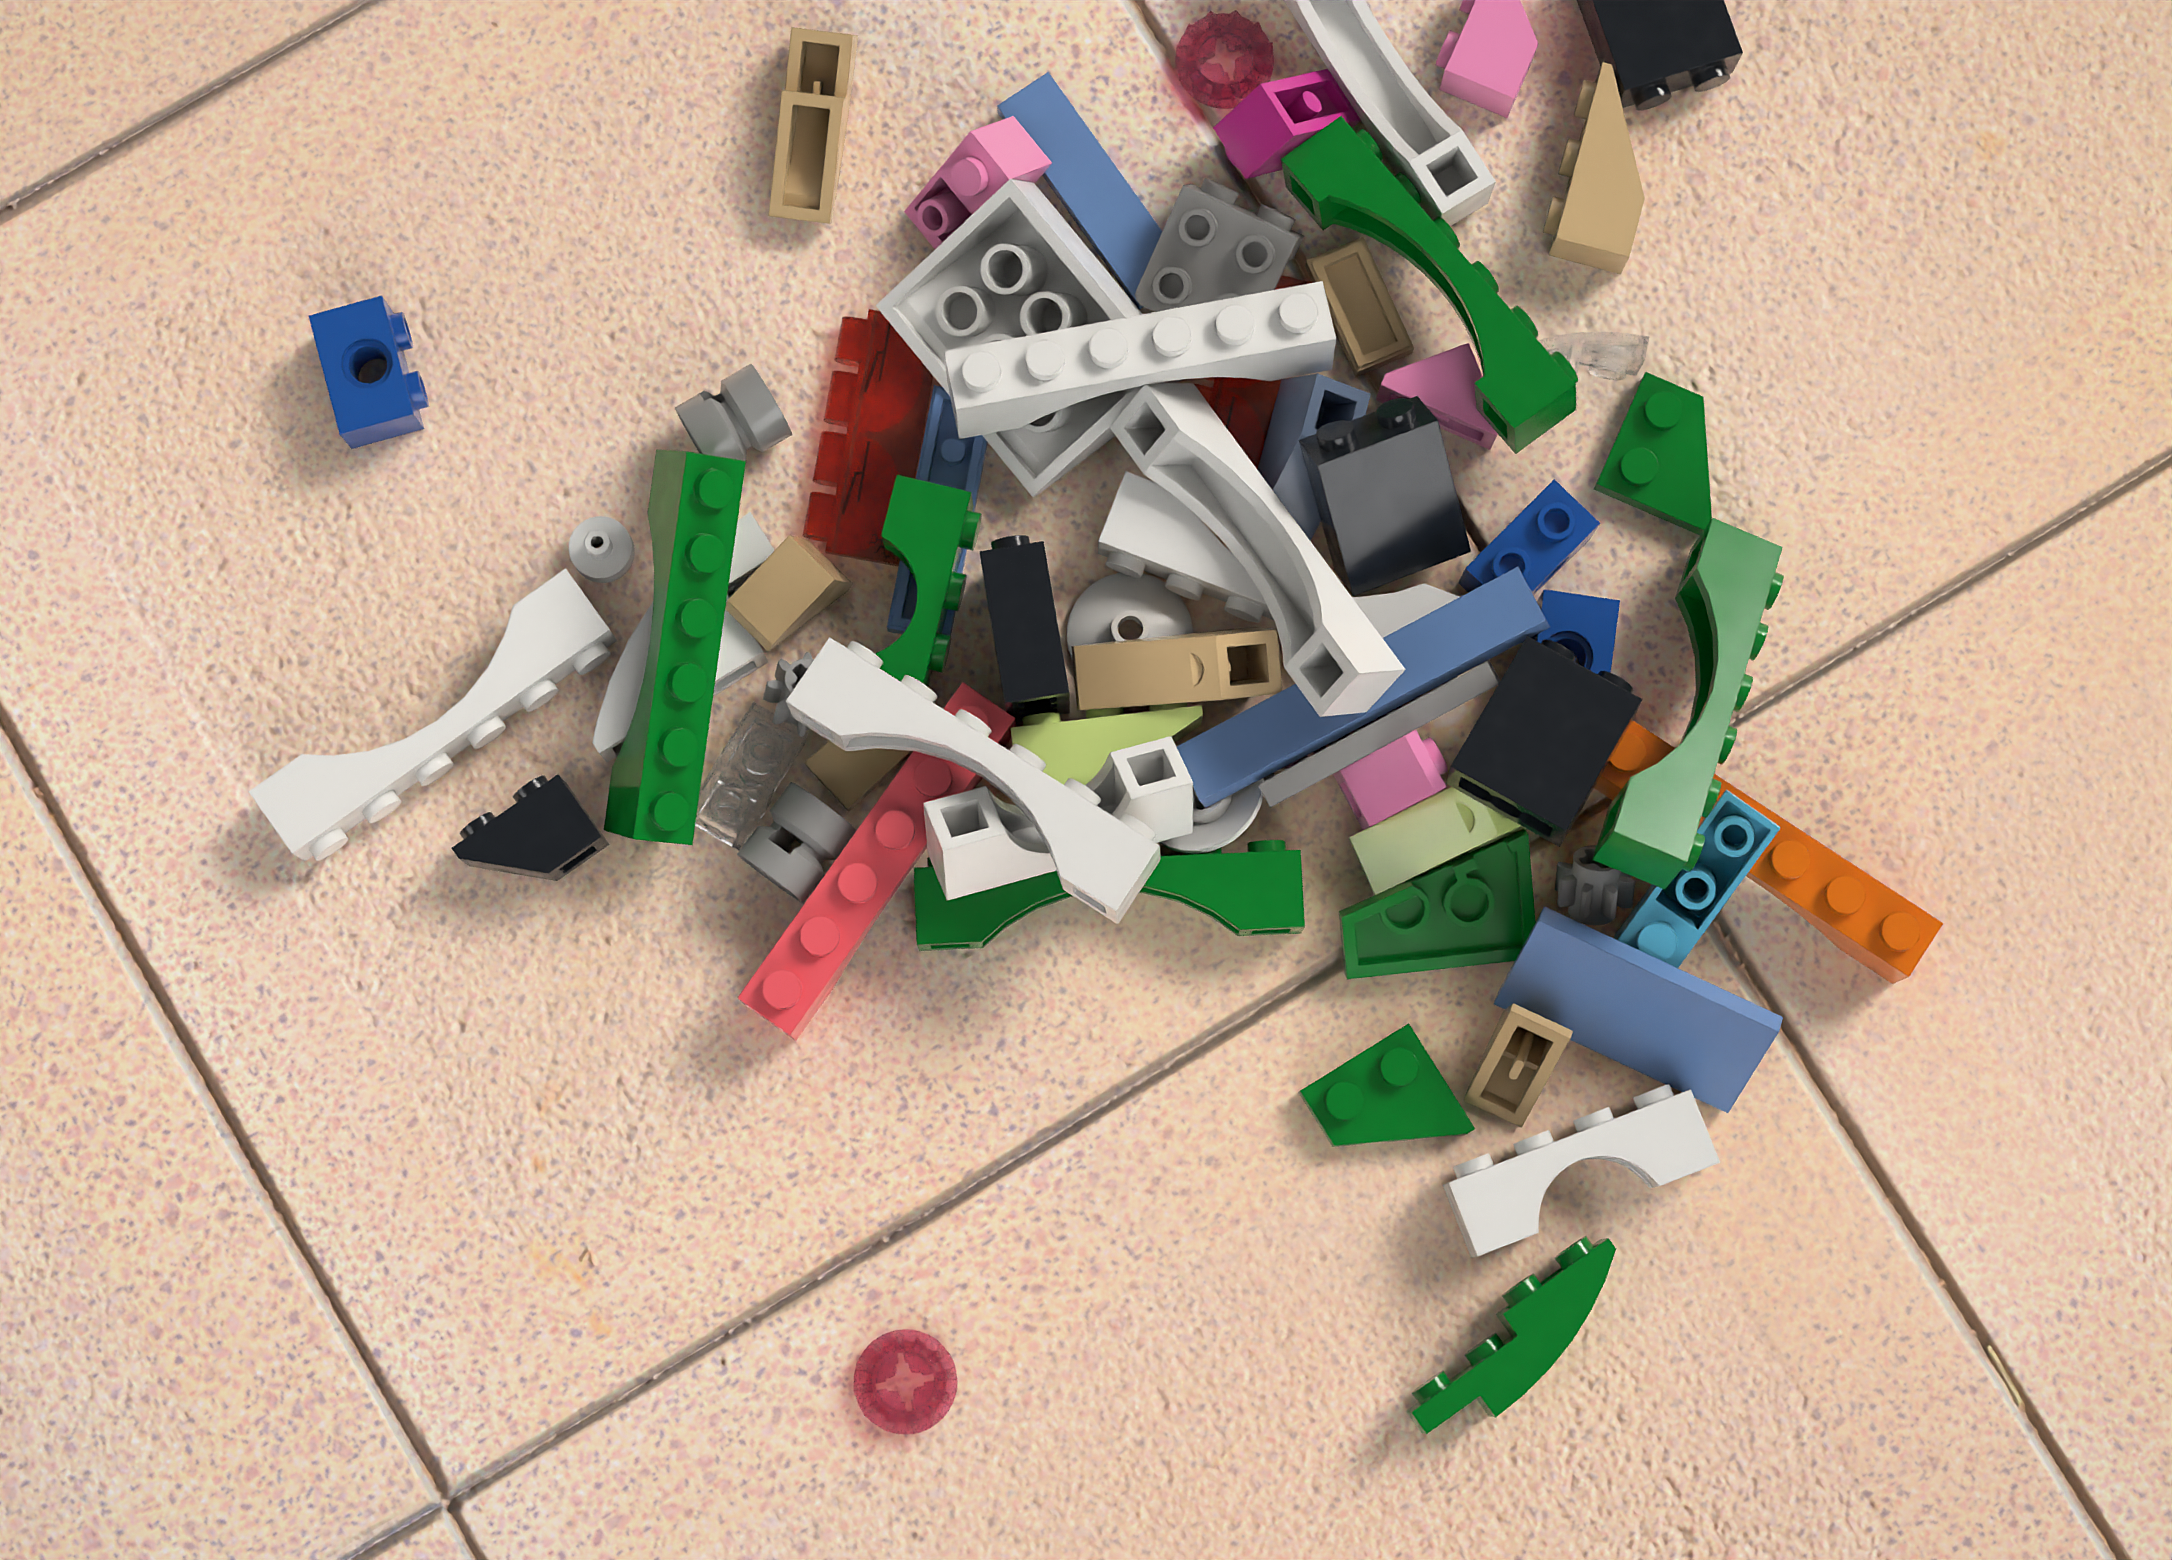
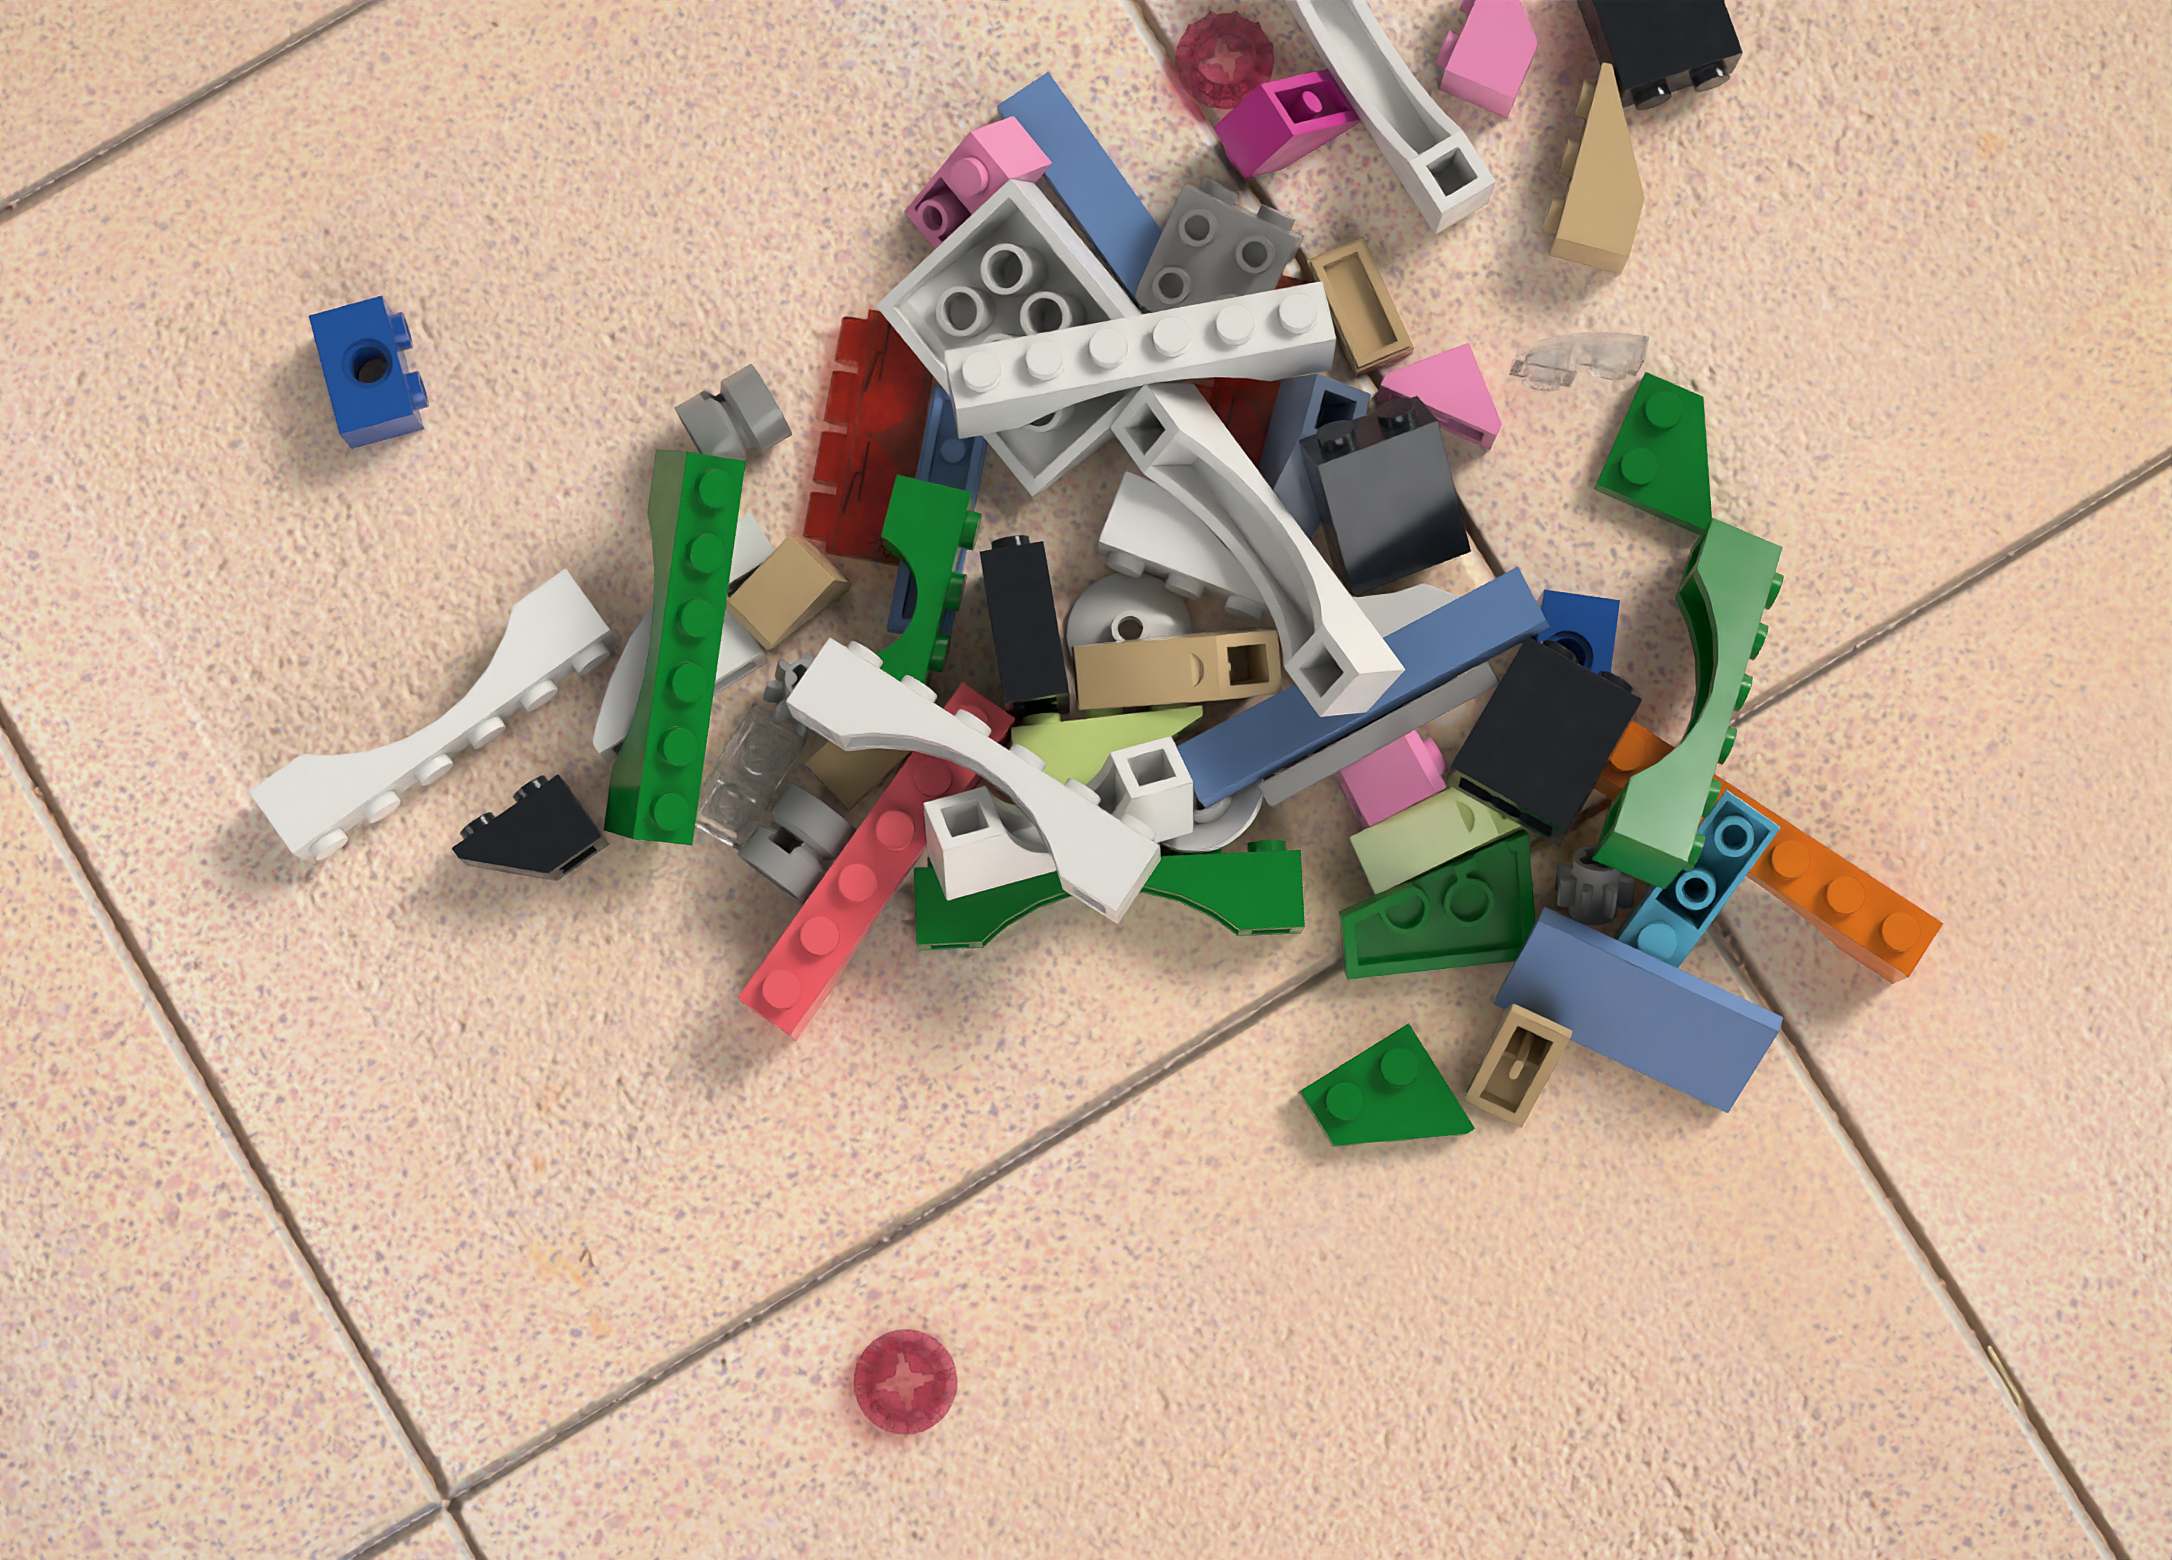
(609, 560): white tile -> none
(812, 125): tan slope -> none
(1345, 184): green arch -> none
(1535, 541): blue brick -> none
(1541, 1325): green slope -> none
(1655, 1142): white arch -> none

